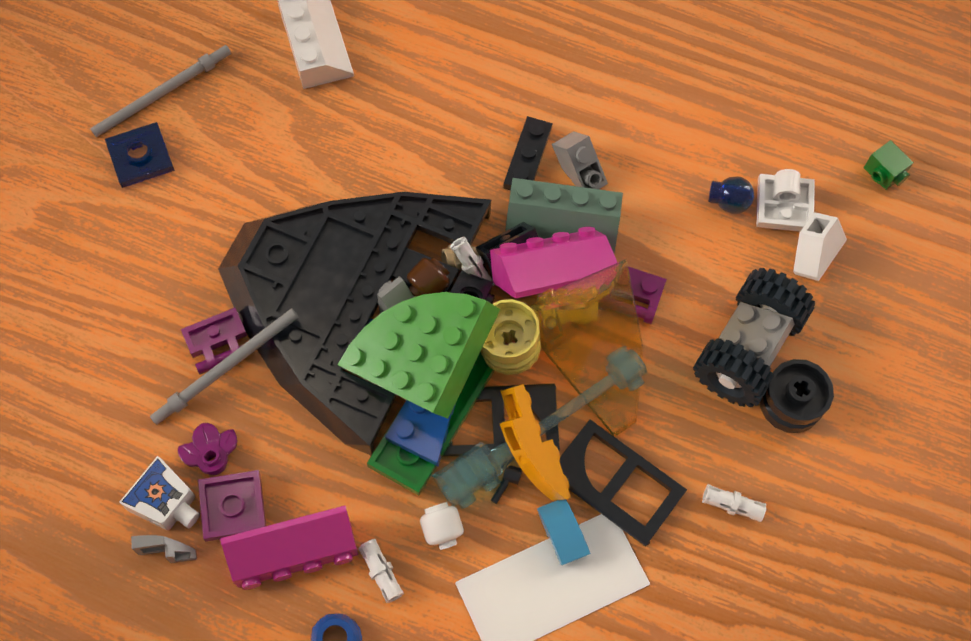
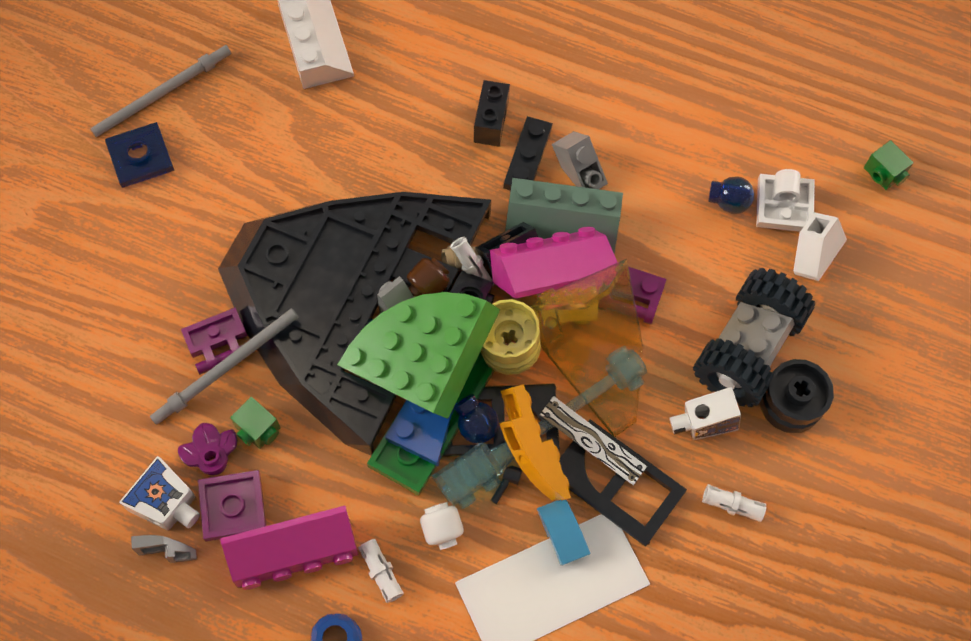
(255, 424): none -> green brick
(476, 420): none -> clear blue piece
(491, 113): none -> black brick
(593, 440): none -> sticker
(717, 408): none -> white torso

